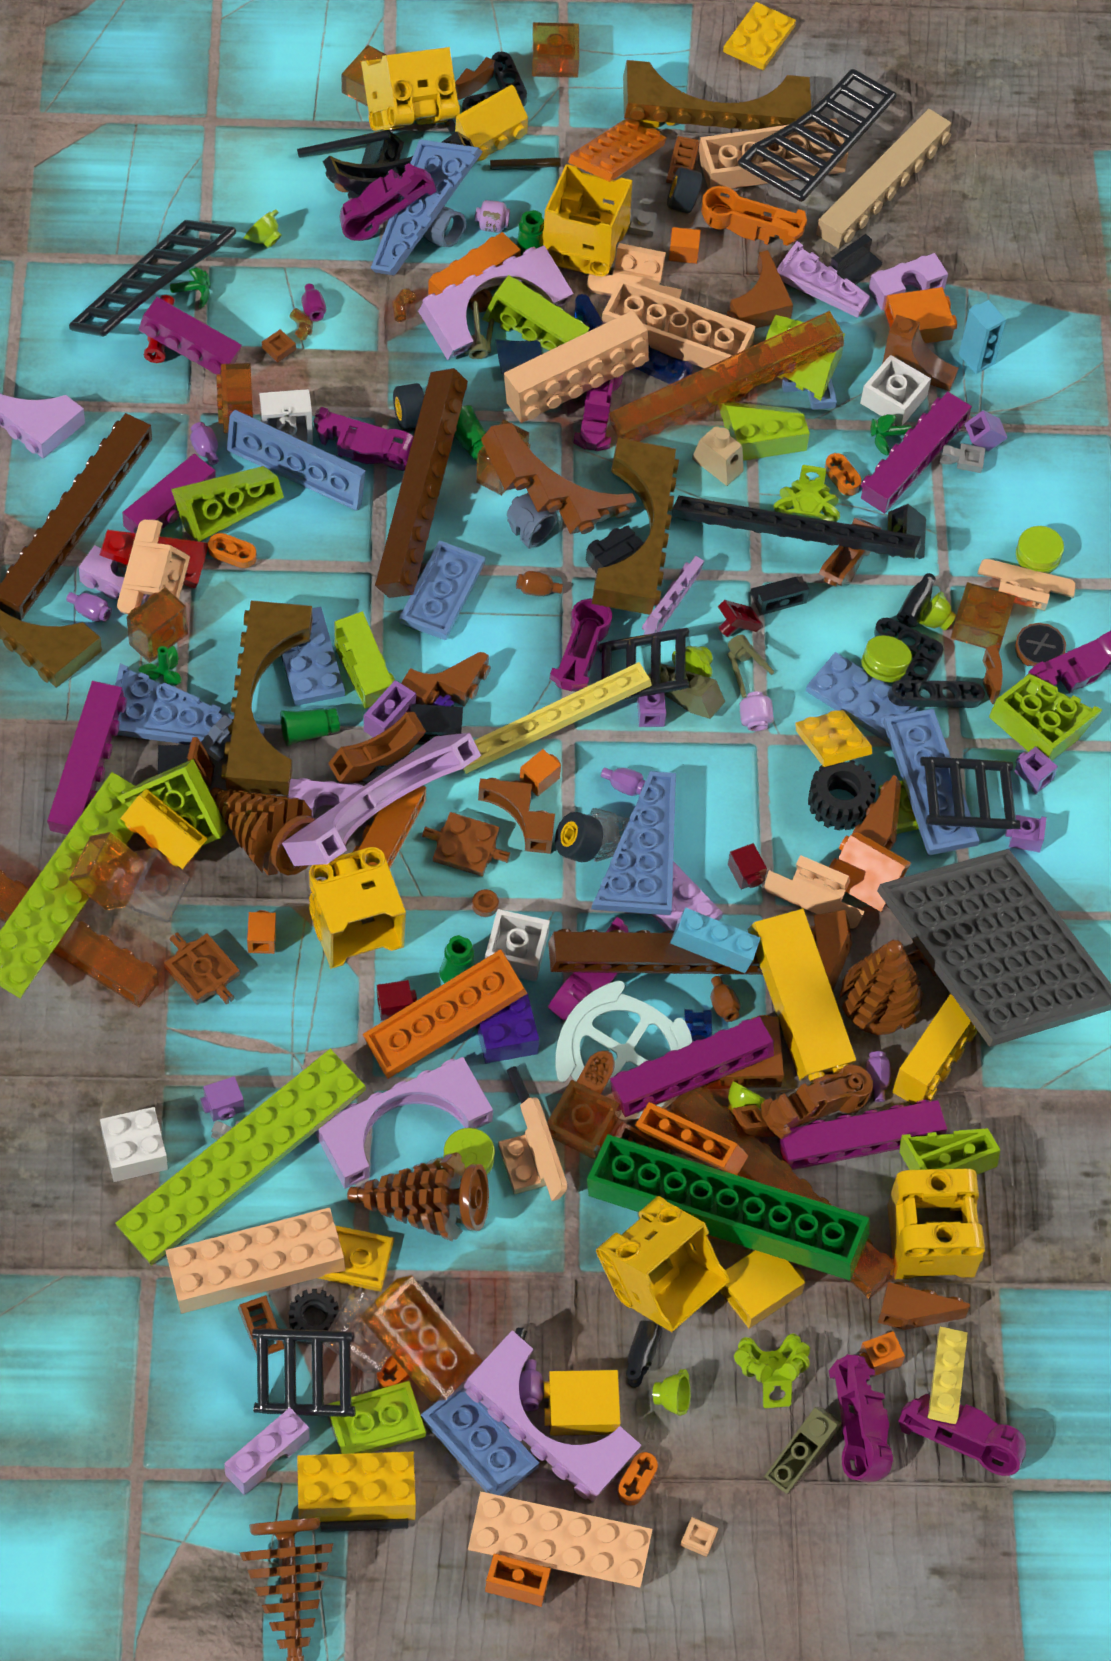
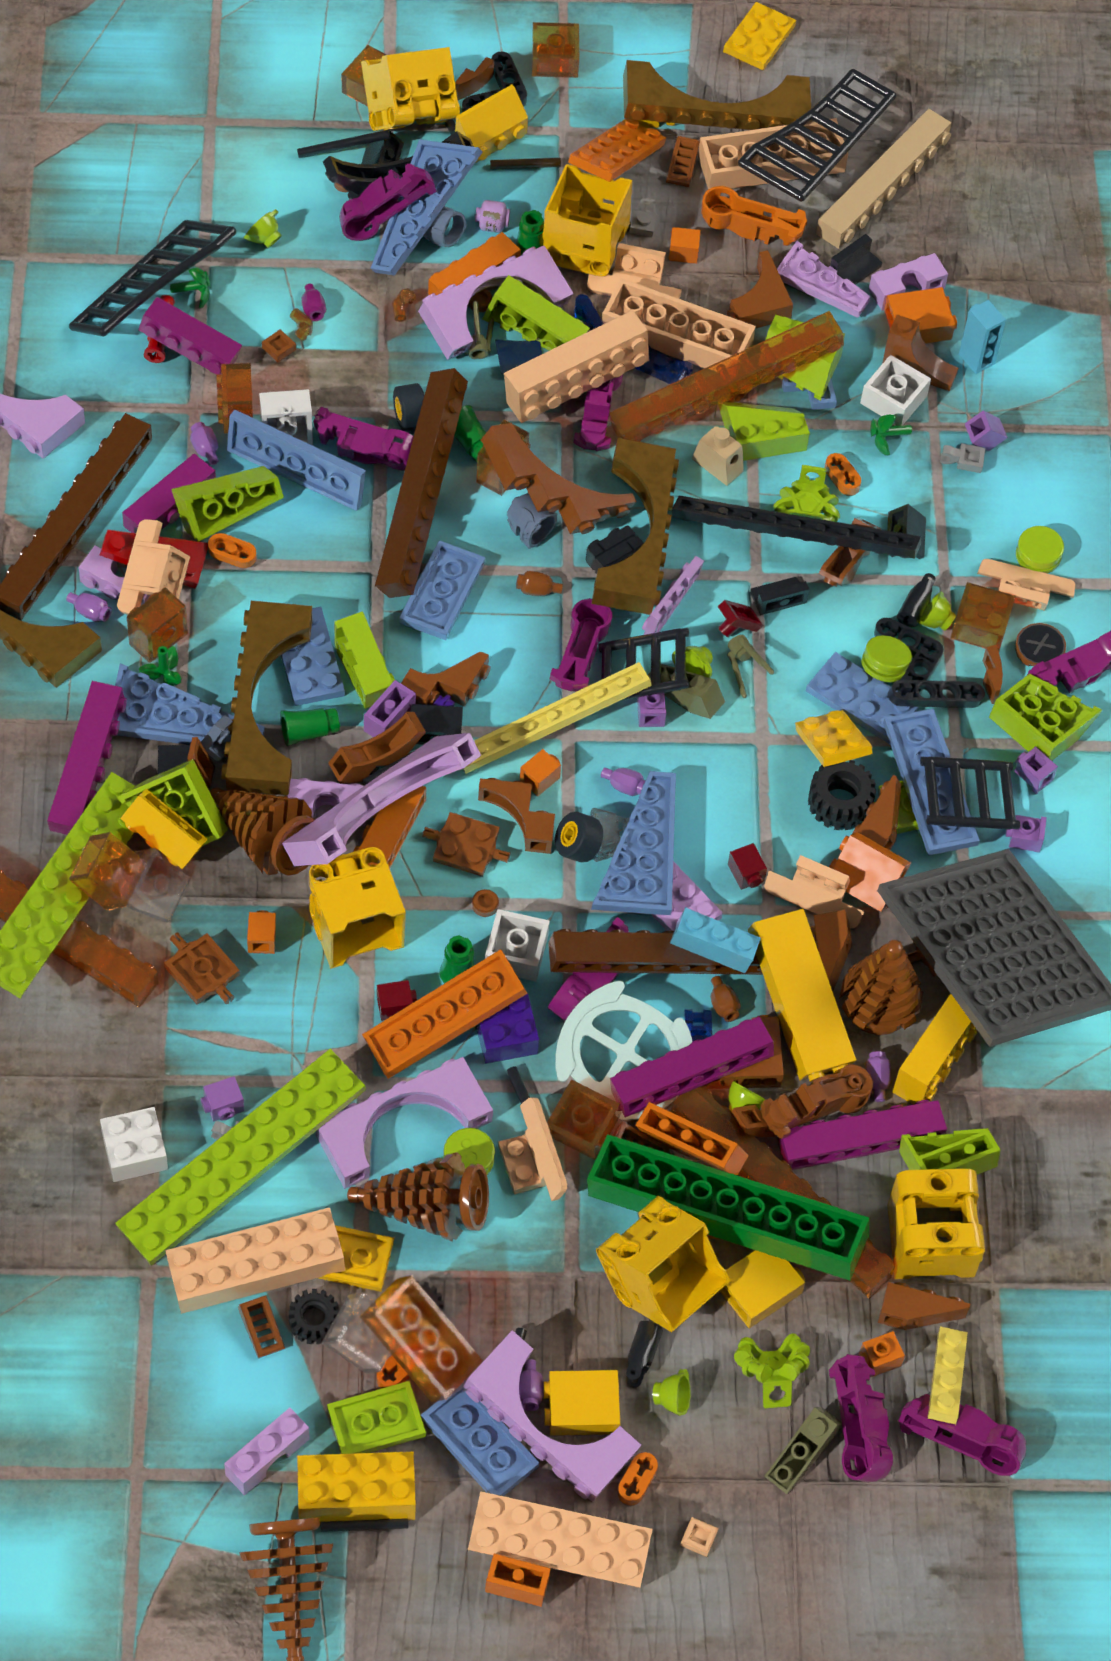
(317, 1338): black bar -> none
(597, 1071): dark orange rock -> none
(684, 190): black wheel -> none
(756, 711): lavender head -> none
(915, 452): magenta brick -> none

